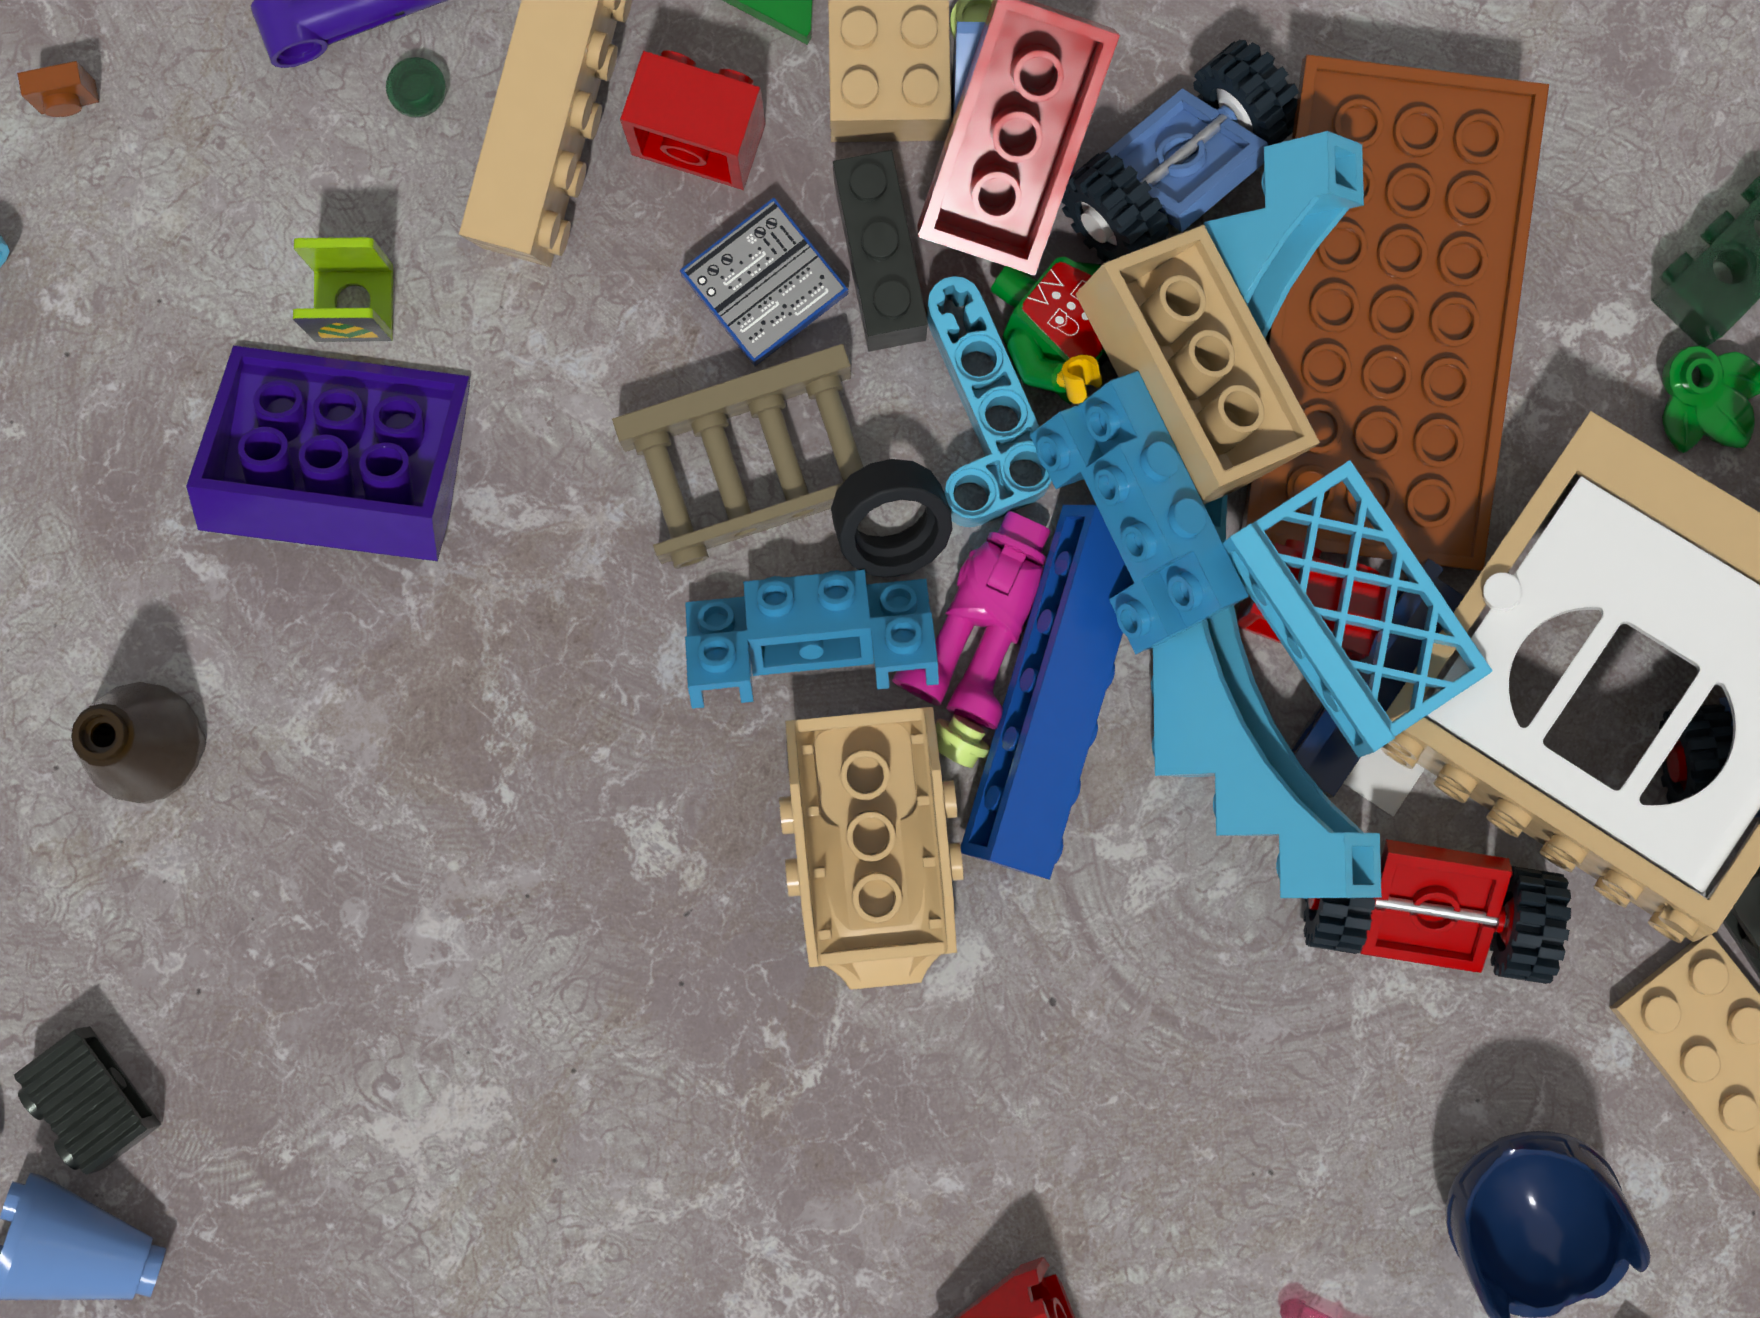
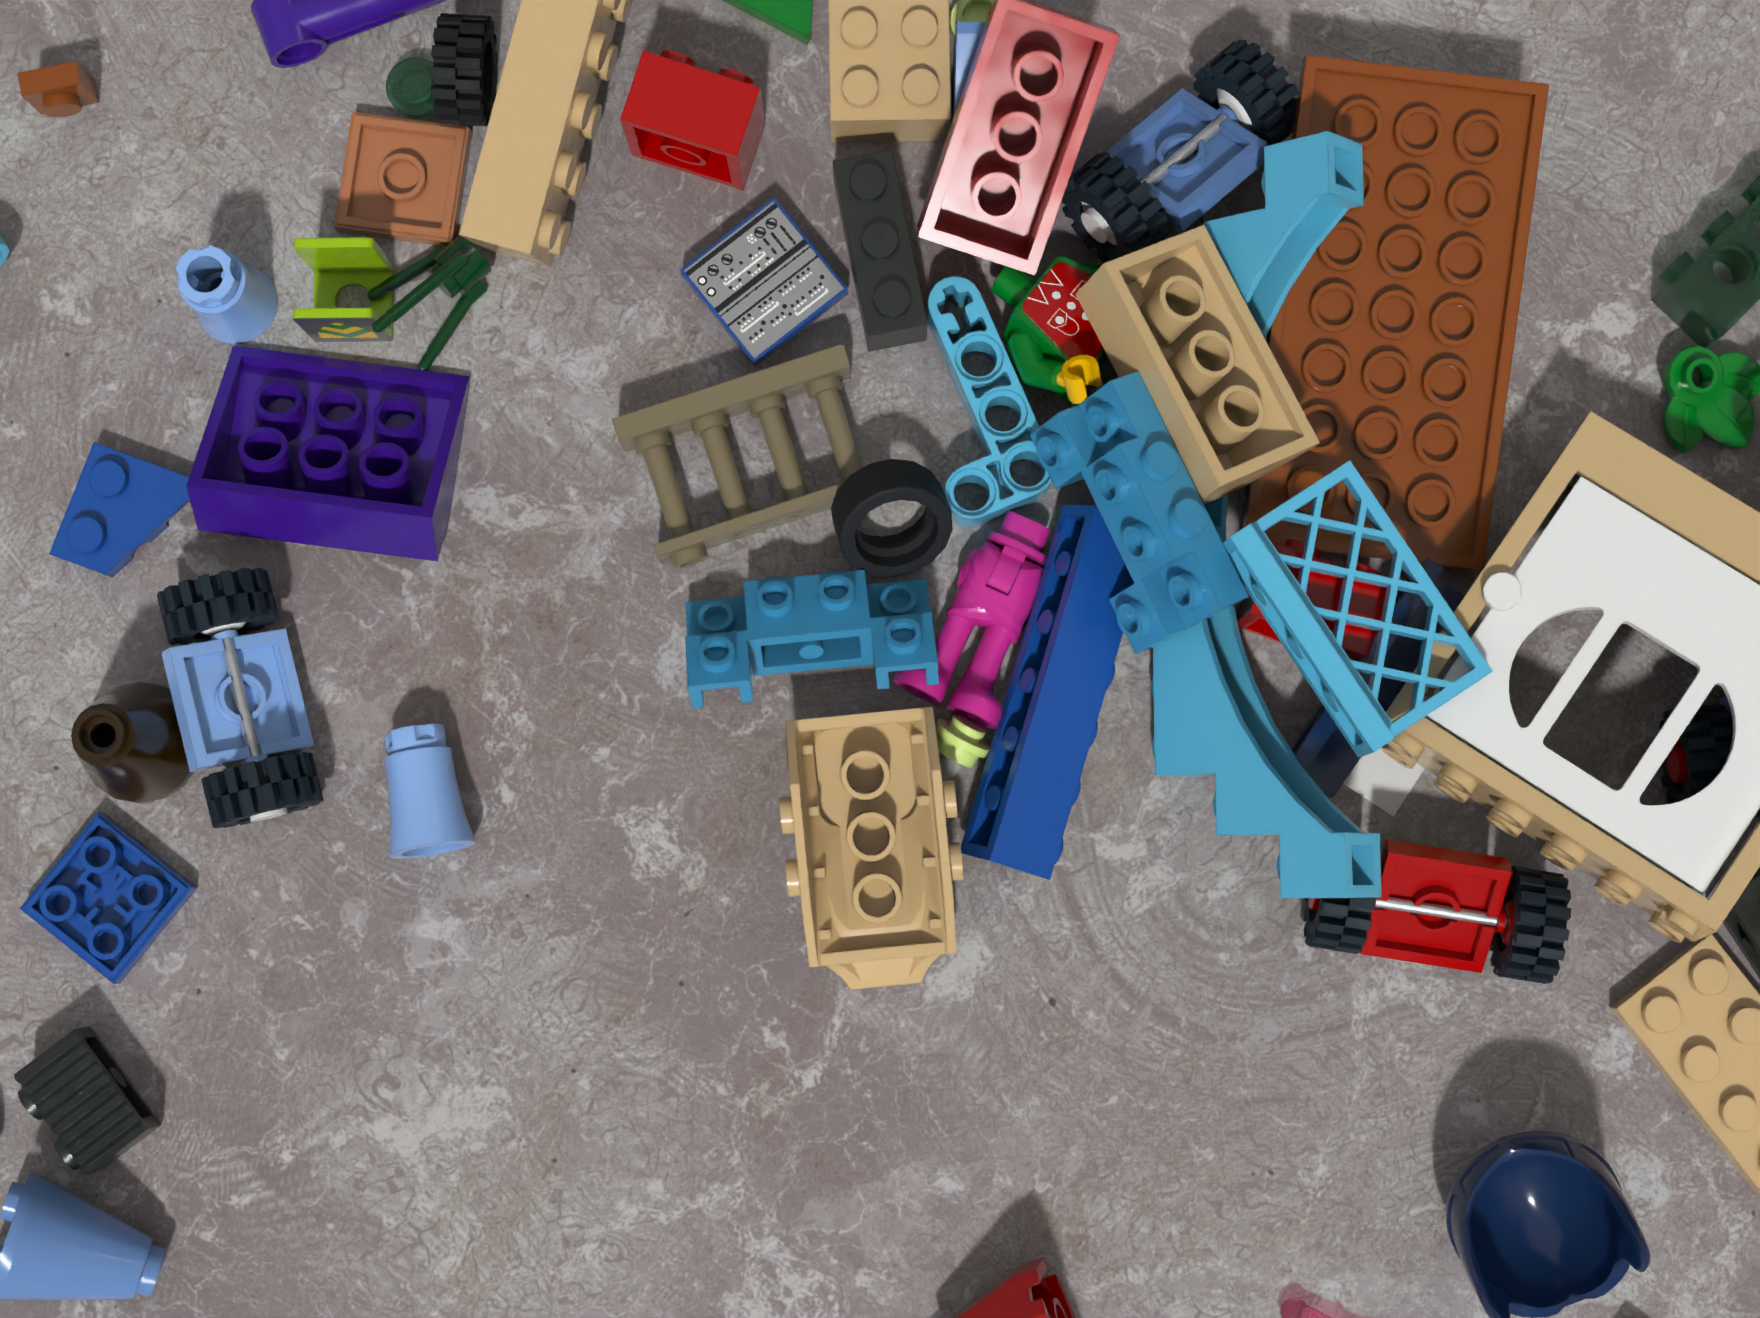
(108, 898): none -> blue tile
(117, 510): none -> blue wing
(228, 296): none -> light blue plant
(238, 697): none -> plate
(403, 179): none -> nougat tile
(423, 794): none -> light blue plant
(450, 268): none -> dark green plant
(464, 69): none -> black tyre

